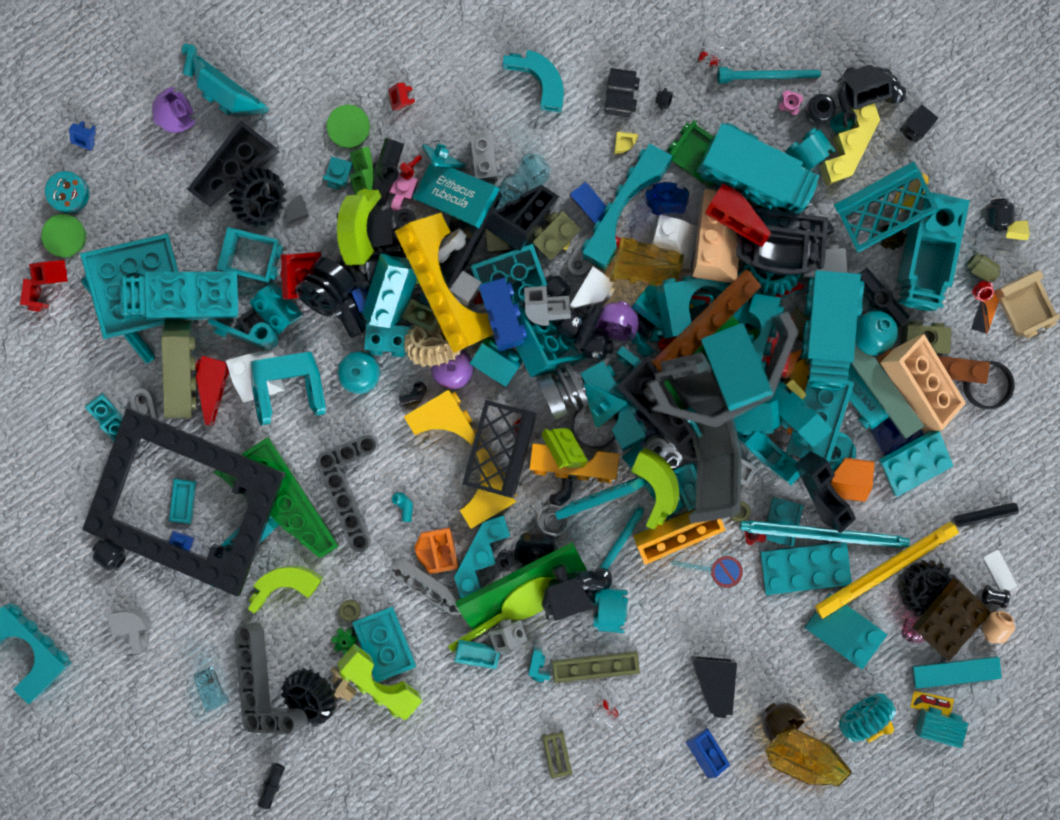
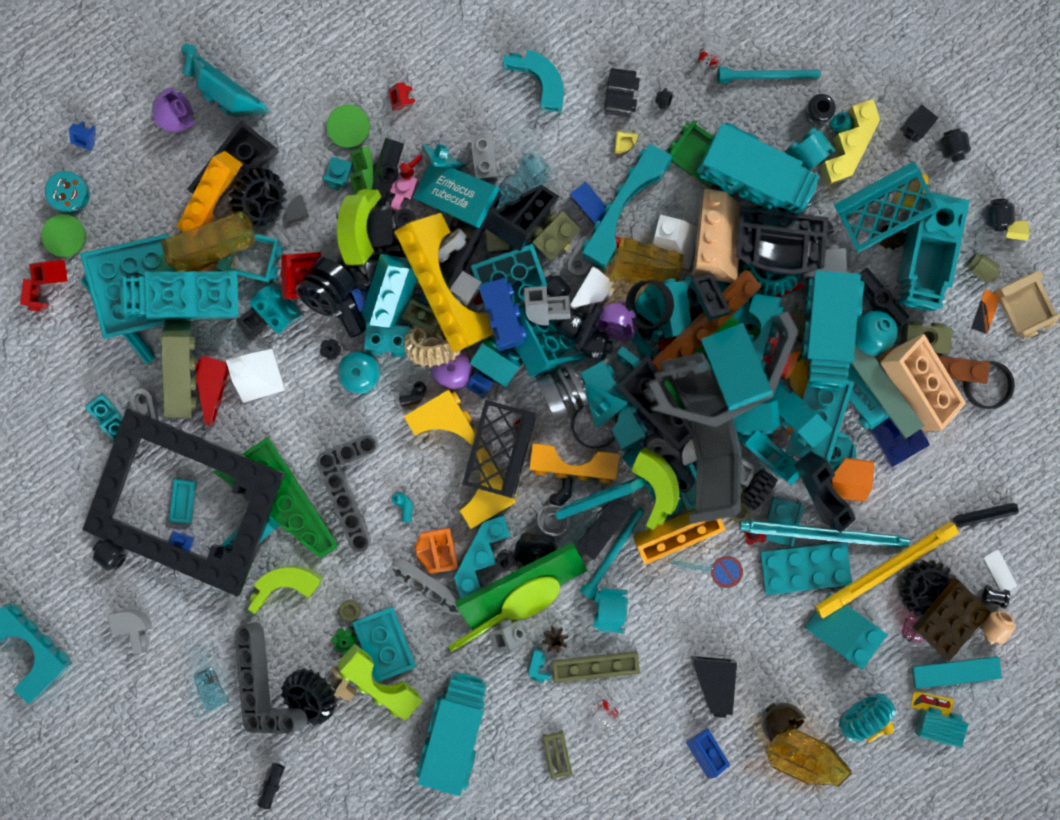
(208, 243): none -> clear yellow wedge
(215, 180): none -> light orange arch
(259, 336): teal door -> none
(282, 368): teal connector -> none
(330, 355): none -> black plate
(453, 729): none -> teal piece
(476, 654): teal plate -> none
(479, 384): none -> blue tile
(553, 633): none -> dark brown gear
(564, 448): lime plate -> none
(571, 592): black torso -> none
(604, 527): none -> black arch
(667, 198): clear blue plate -> none
(668, 298): none -> black tyre
(684, 478): none -> black plate
(688, 453): none -> white tile
(694, 425): teal hand -> none
(706, 293): none -> black plate
(736, 213): red slope -> none
(758, 489): none -> black tyre
(790, 96): bright pink plate -> none
(794, 387): light yellow tile -> none
(867, 86): black torso -> none
(916, 462): teal plate -> none
(955, 145): none -> black head
(983, 291): red plate -> none

